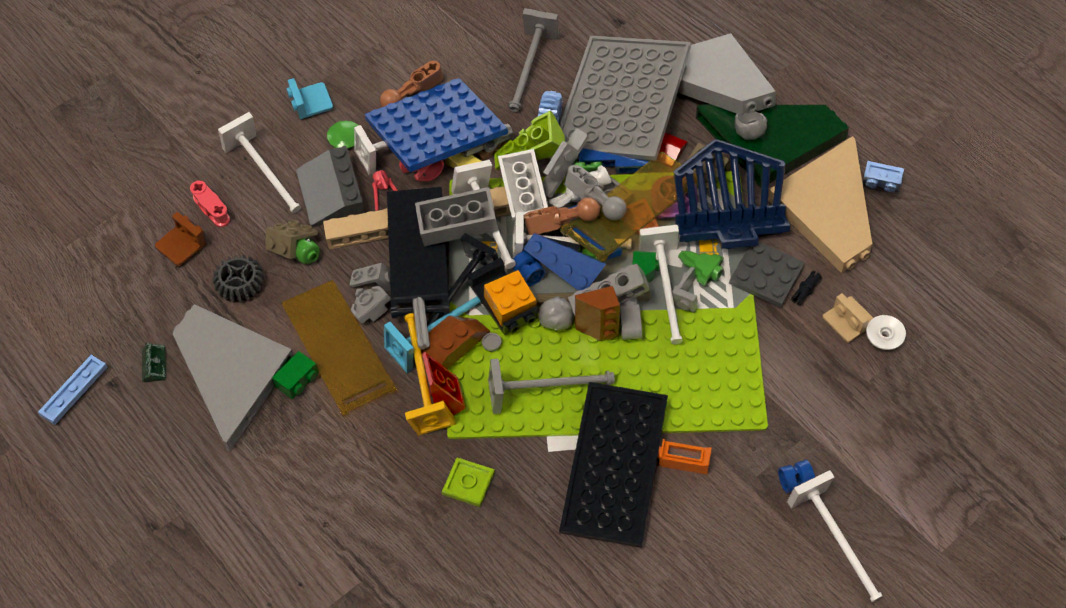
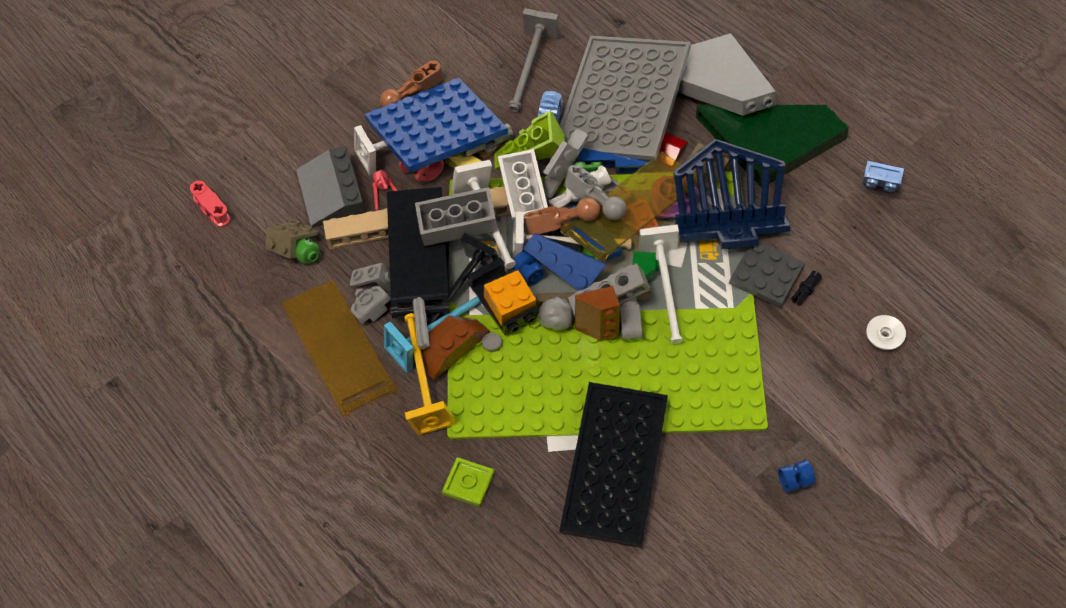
(72, 389): light blue plate -> none
(153, 363): clear green slope -> none
(181, 241): dark orange bracket -> none
(229, 368): light grey slope -> none
(238, 273): dark grey gear -> none
(239, 133): white tile -> none
(295, 375): green brick -> none
(310, 99): medium azure bracket -> none
(342, 134): bright green dish -> none
(443, 385): red slope -> none
(498, 386): light grey tile -> none
(681, 297): light grey bracket -> none
(684, 457): orange window -> none
(705, 265): bright green rock -> none
(750, 125): light grey hair -> none
(810, 491): white tile -> none
(830, 206): tan slope -> none
(847, 318): tan bracket -> none

